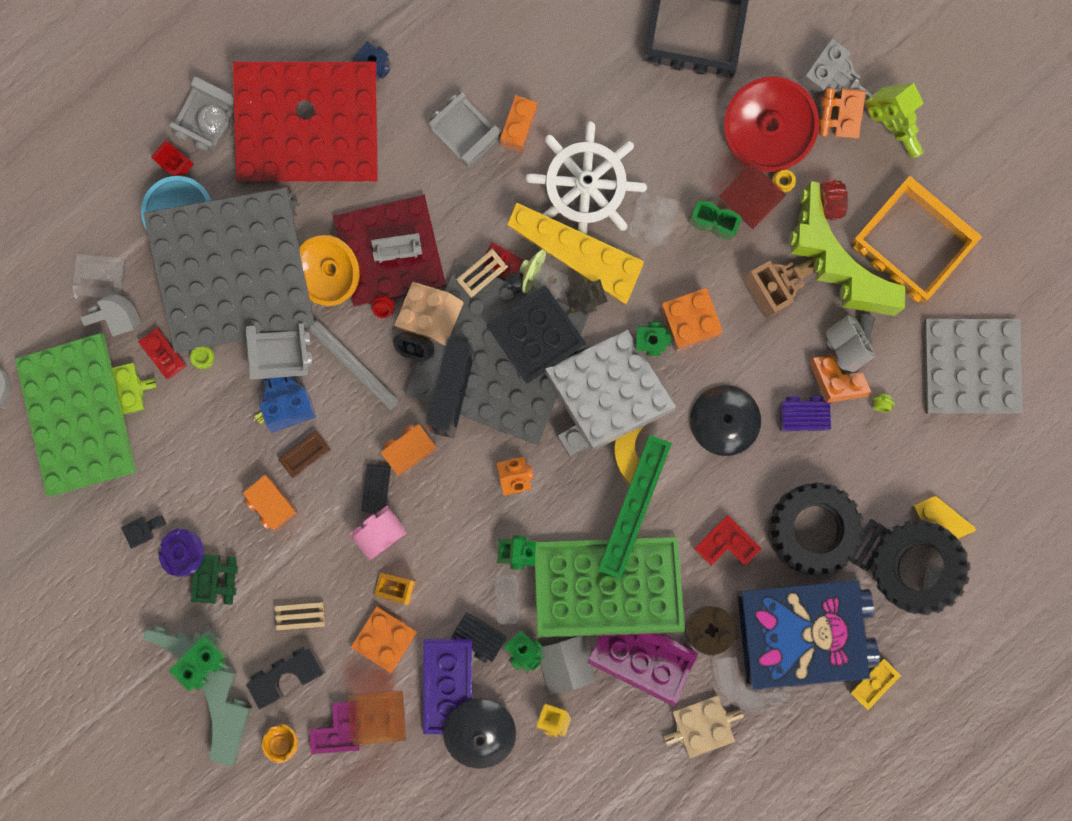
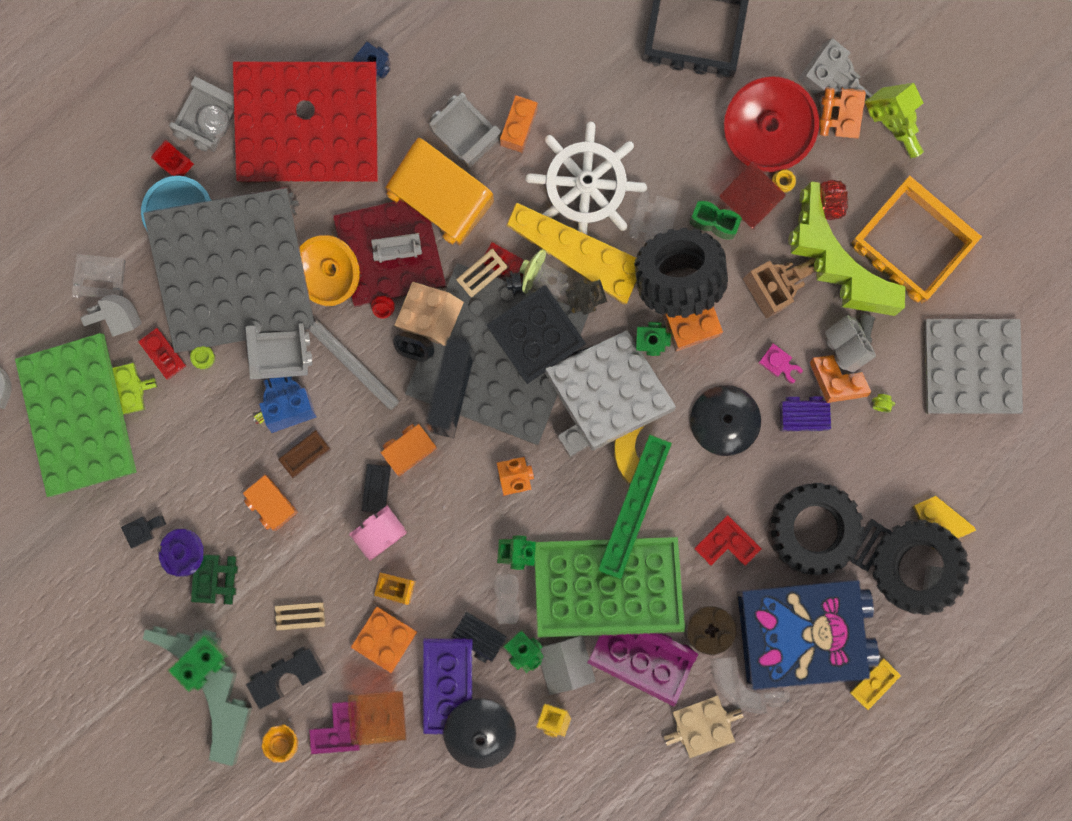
(440, 191): none -> light orange windscreen
(681, 294): none -> black tyre
(778, 361): none -> dark pink plate

